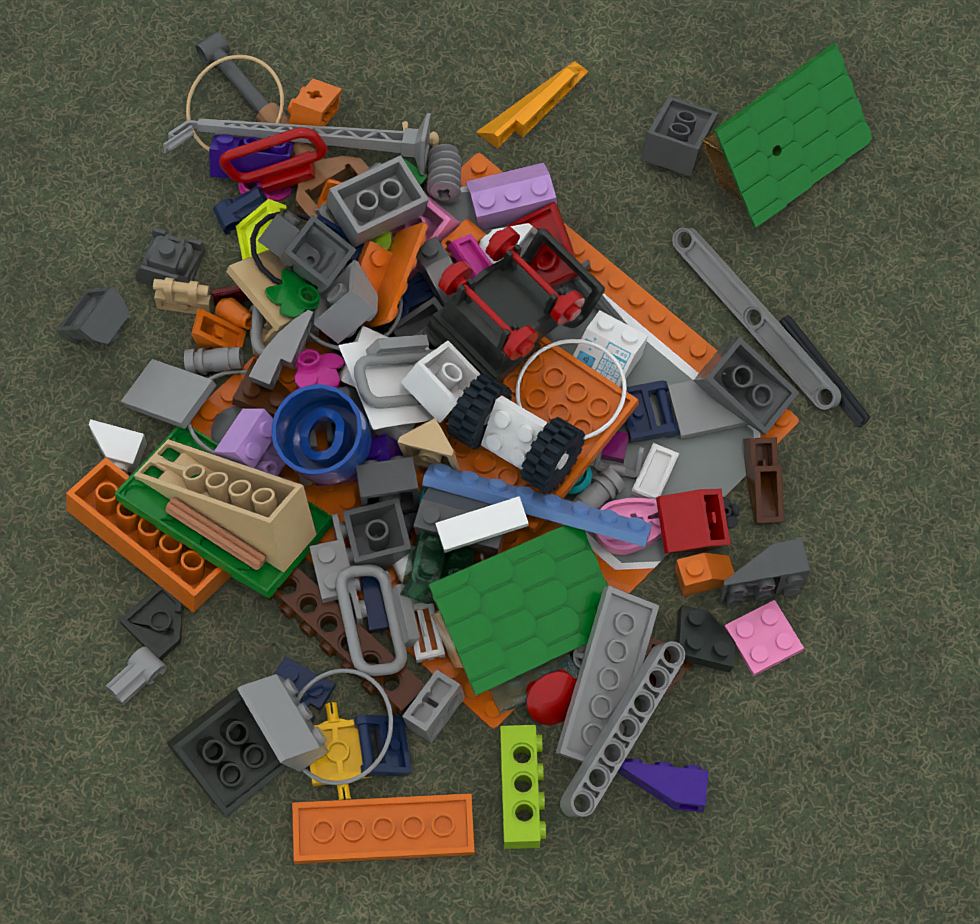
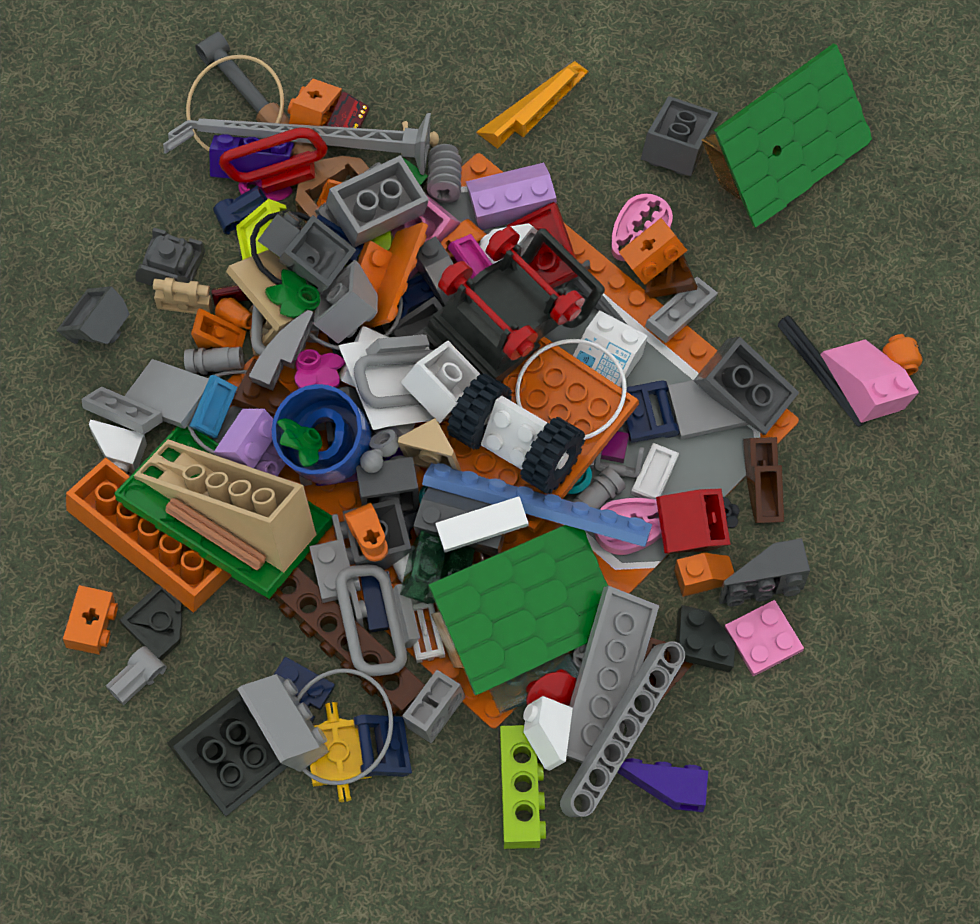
(86, 605): none -> orange brick
(122, 410): none -> light grey plate
(213, 406): none -> dark azure tile
(301, 438): none -> green plate
(348, 112): none -> slope
(367, 529): none -> orange piece
(382, 445): none -> light grey plate
(383, 828): orange plate -> none
(548, 730): none -> white slope
(632, 215): none -> bright pink piece
(652, 251): none -> orange brick
(672, 280): none -> reddish brown wing
(680, 311): none -> light grey plate
(769, 331): light grey beam -> none
(870, 380): none -> bright pink slope
(904, 352): none -> orange head

